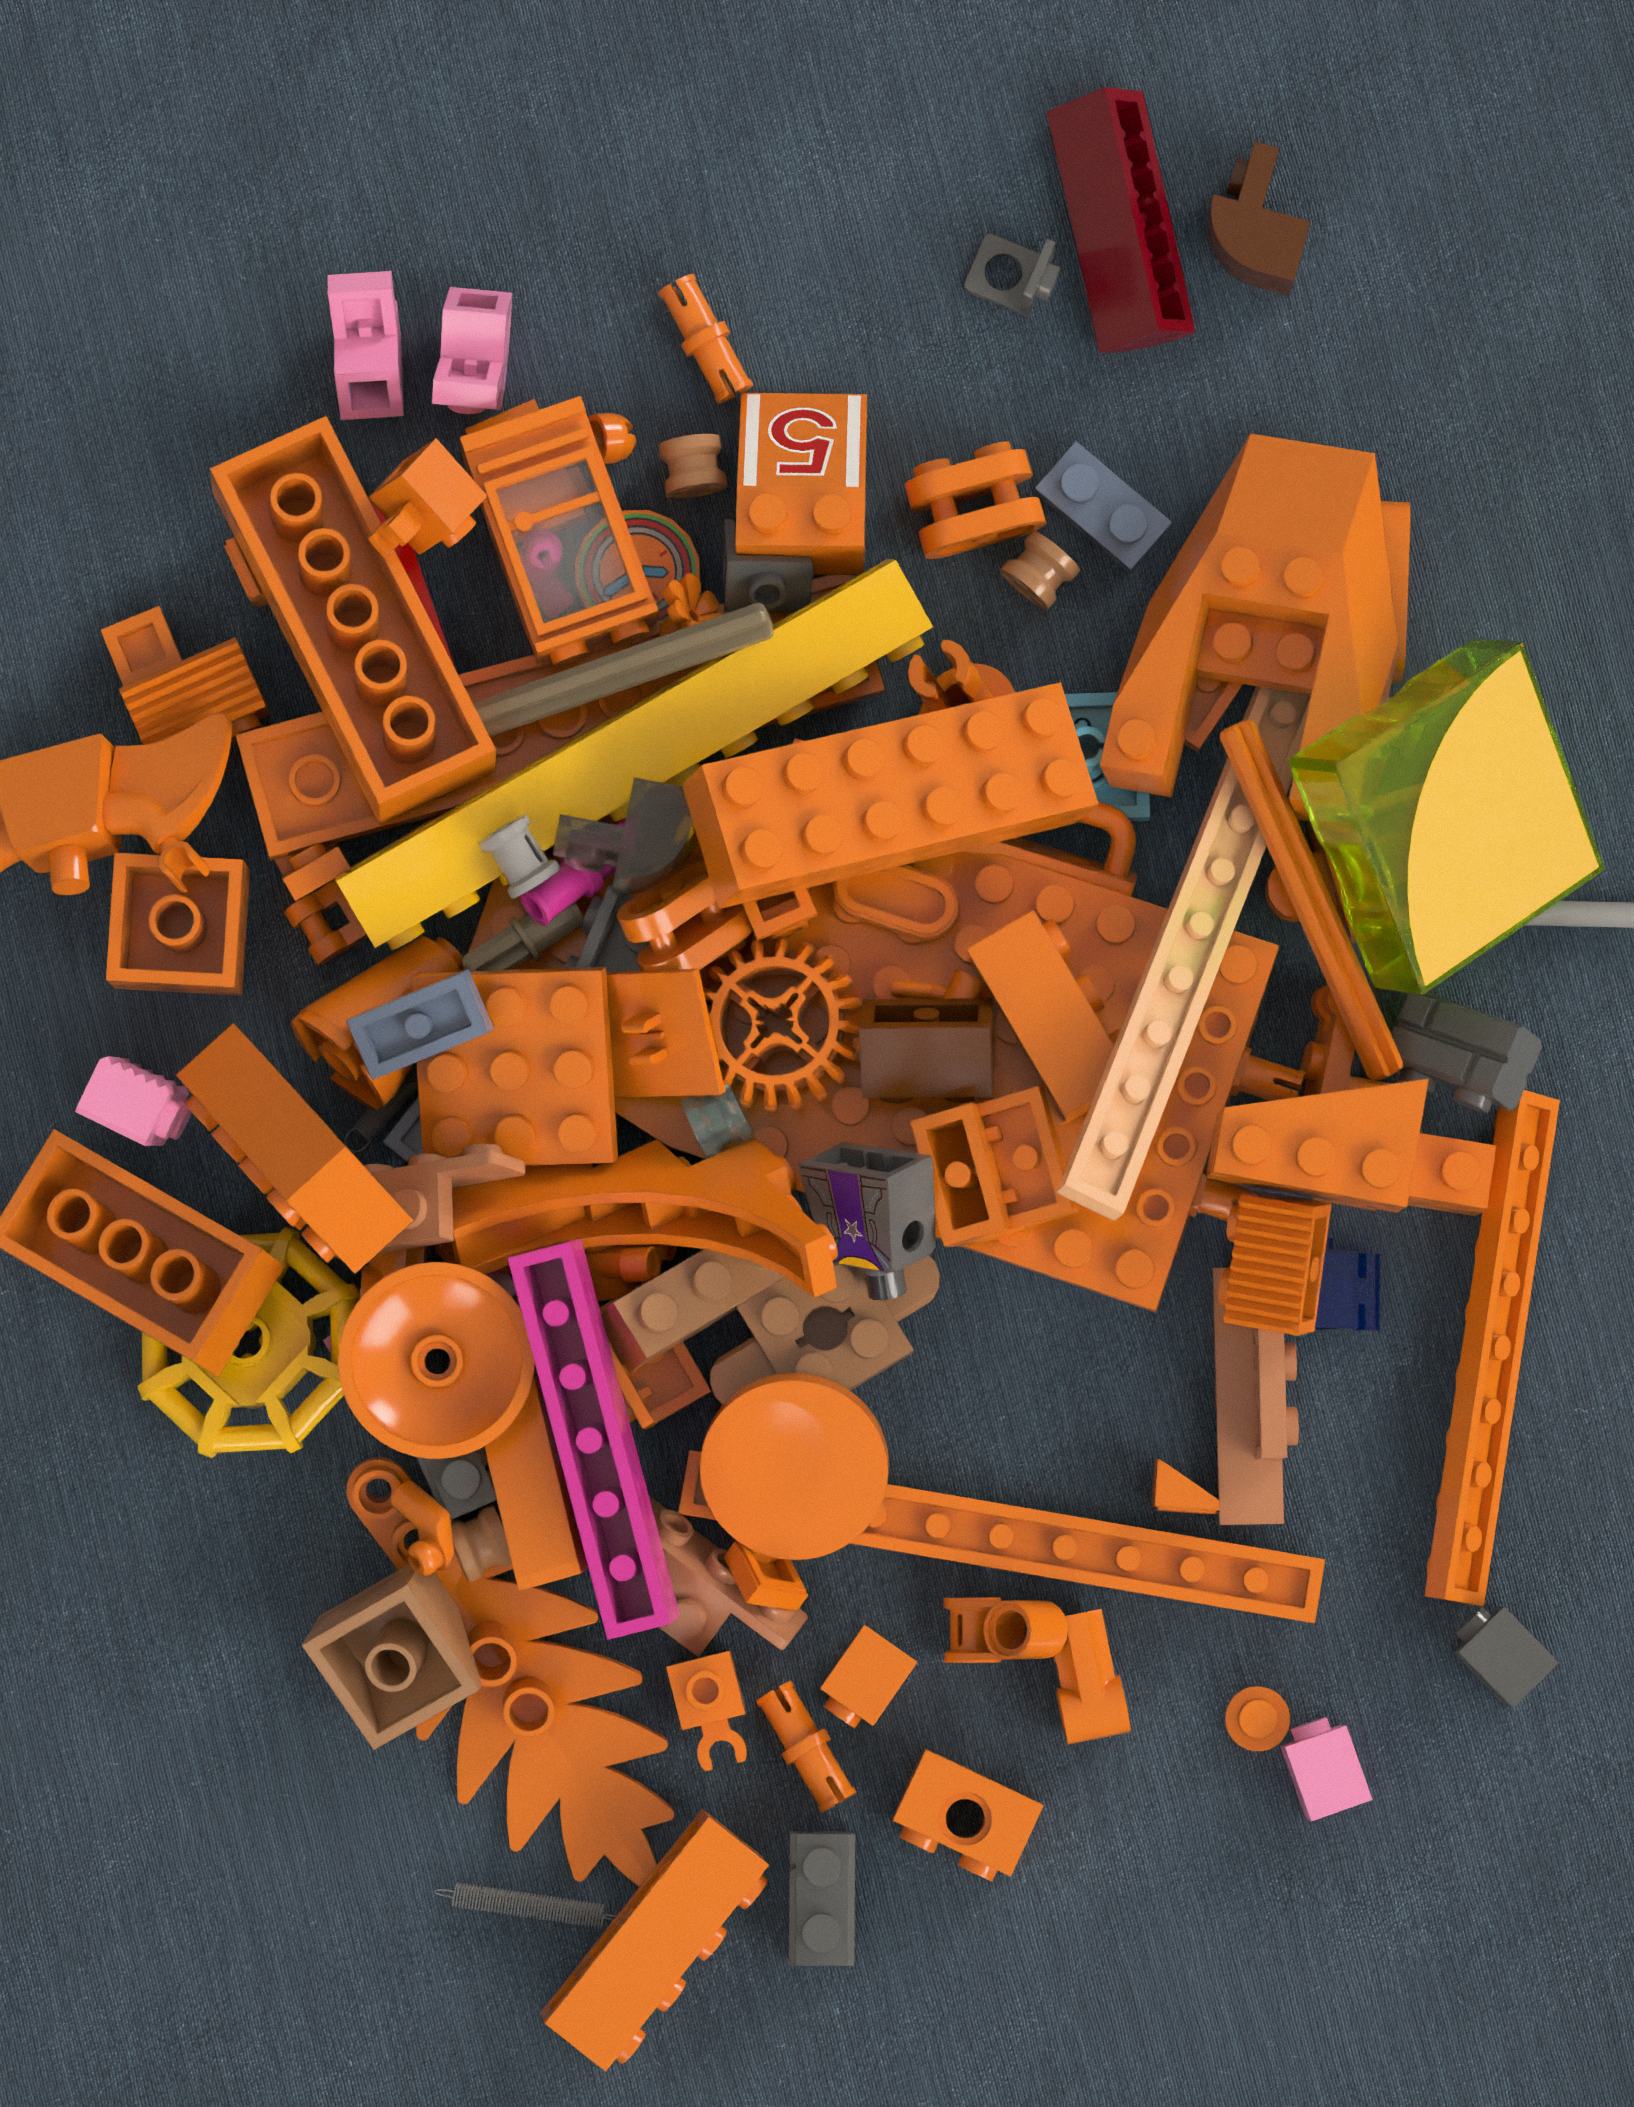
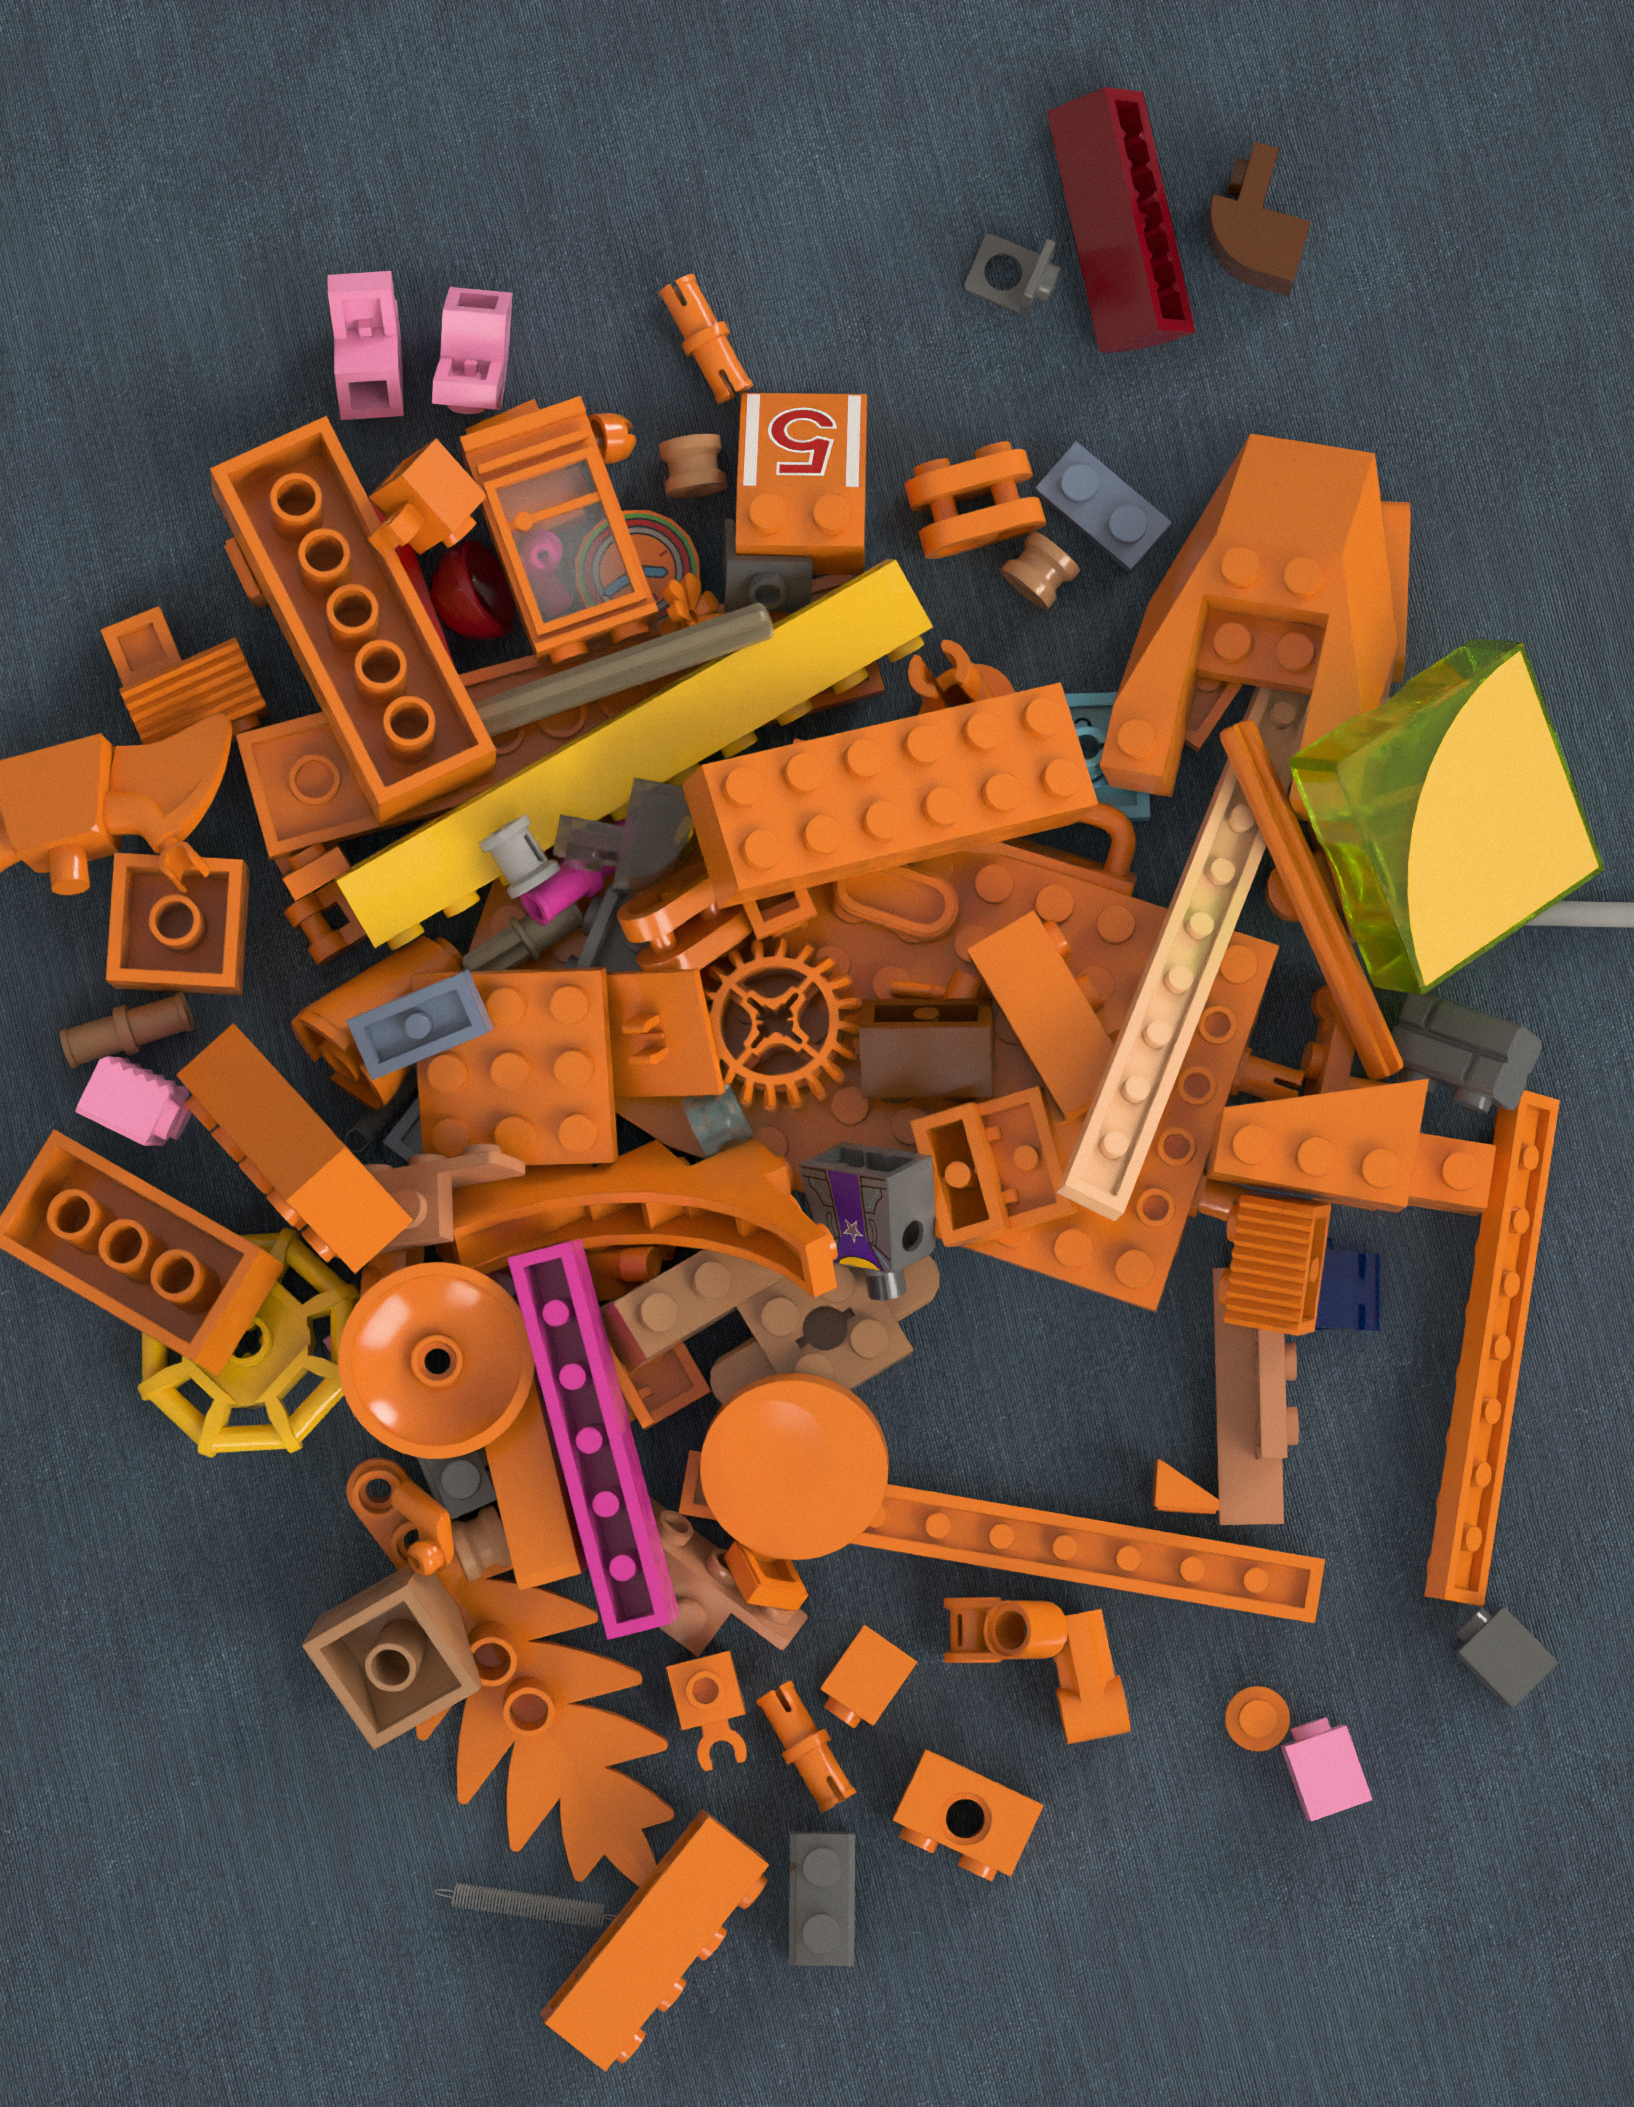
(126, 1030): none -> medium nougat pin
(472, 592): none -> dark red piece

